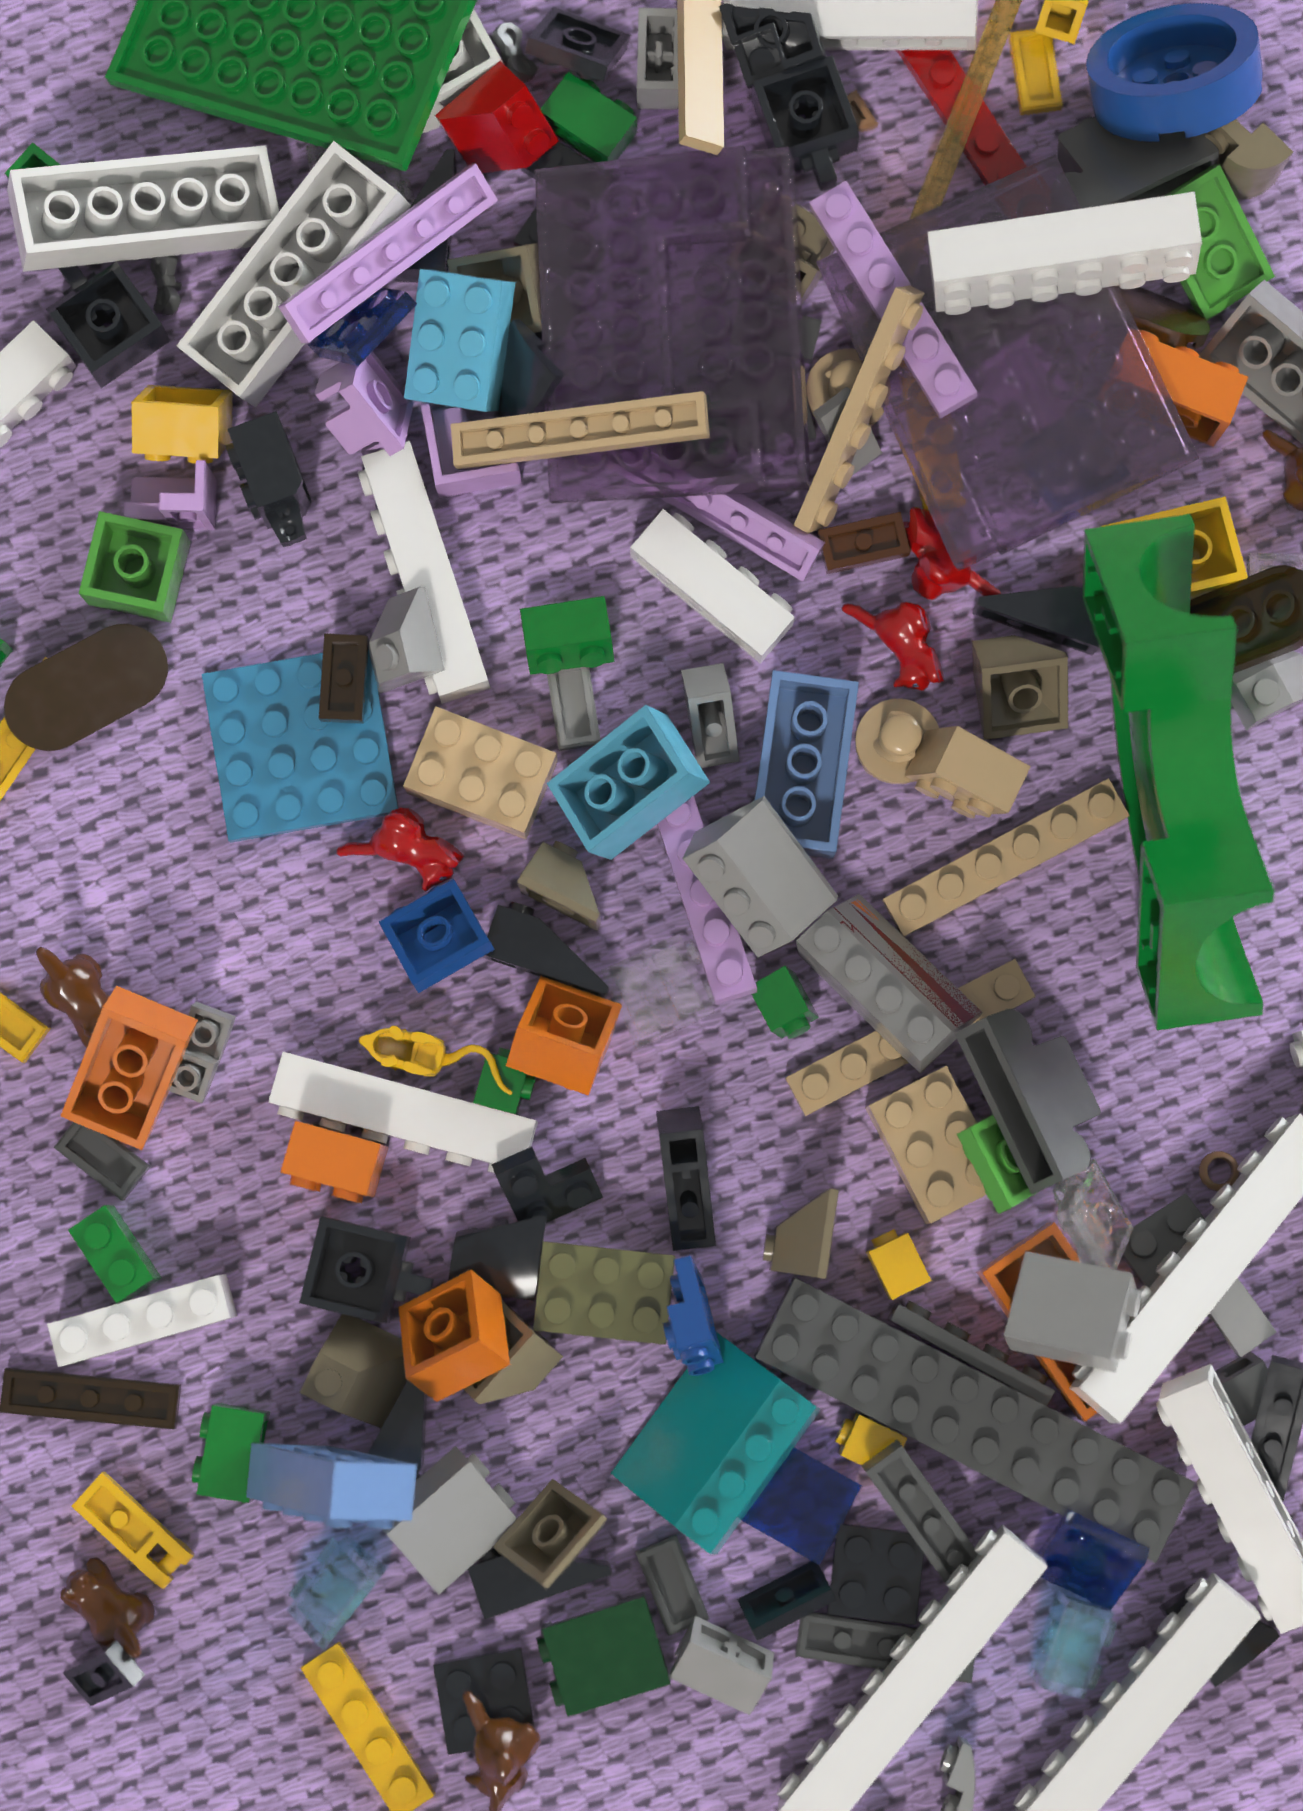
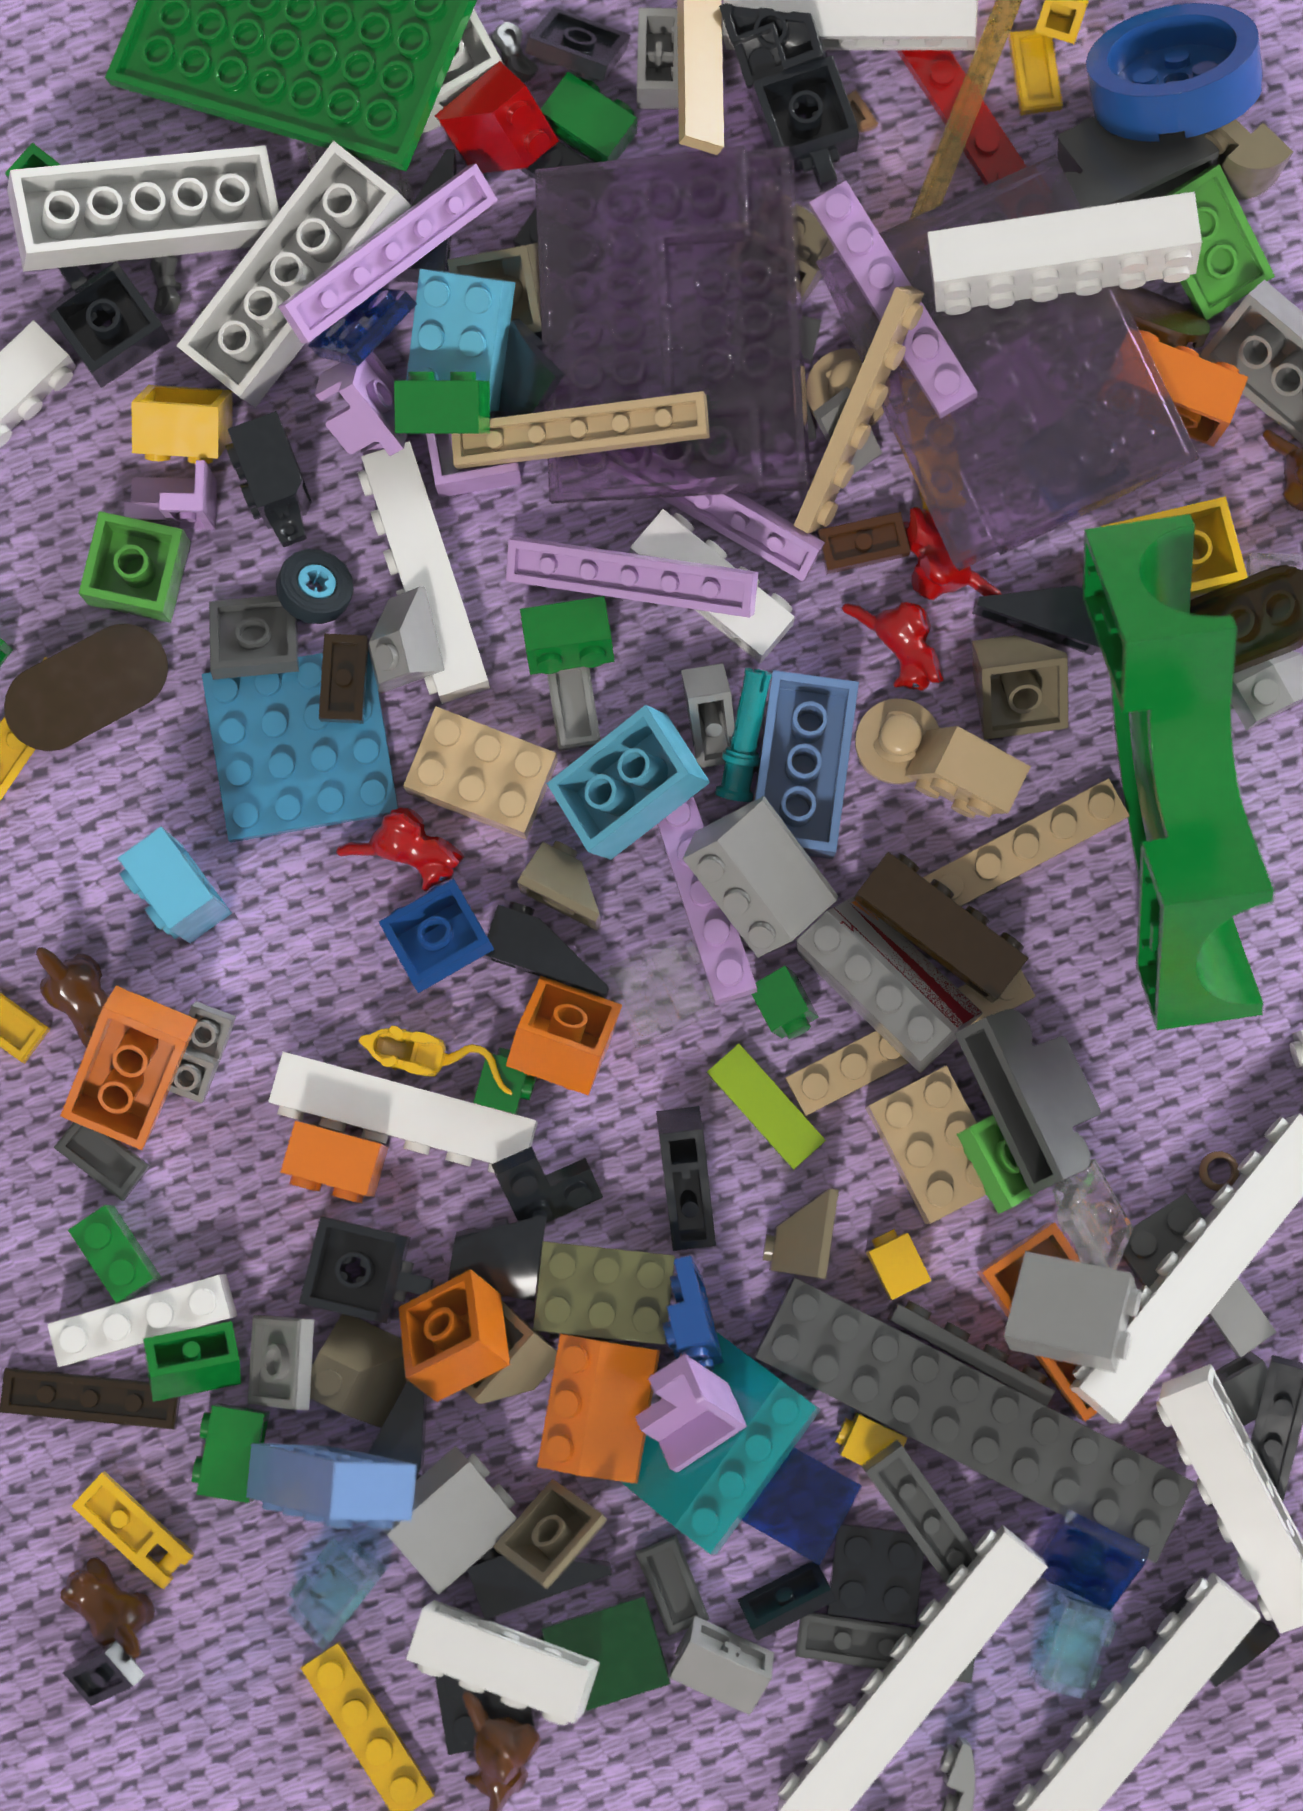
(173, 886): none -> medium azure brick
(192, 1361): none -> green brick
(252, 638): none -> dark grey plate
(281, 1362): none -> light grey tile
(309, 604): none -> black bush
(442, 405): none -> green brick
(502, 1662): none -> white brick
(594, 1406): none -> orange slope
(632, 576): none -> lavender plate
(693, 1413): none -> lavender panel
(741, 755): none -> teal pin
(766, 1106): none -> lime tile
(941, 927): none -> dark brown brick

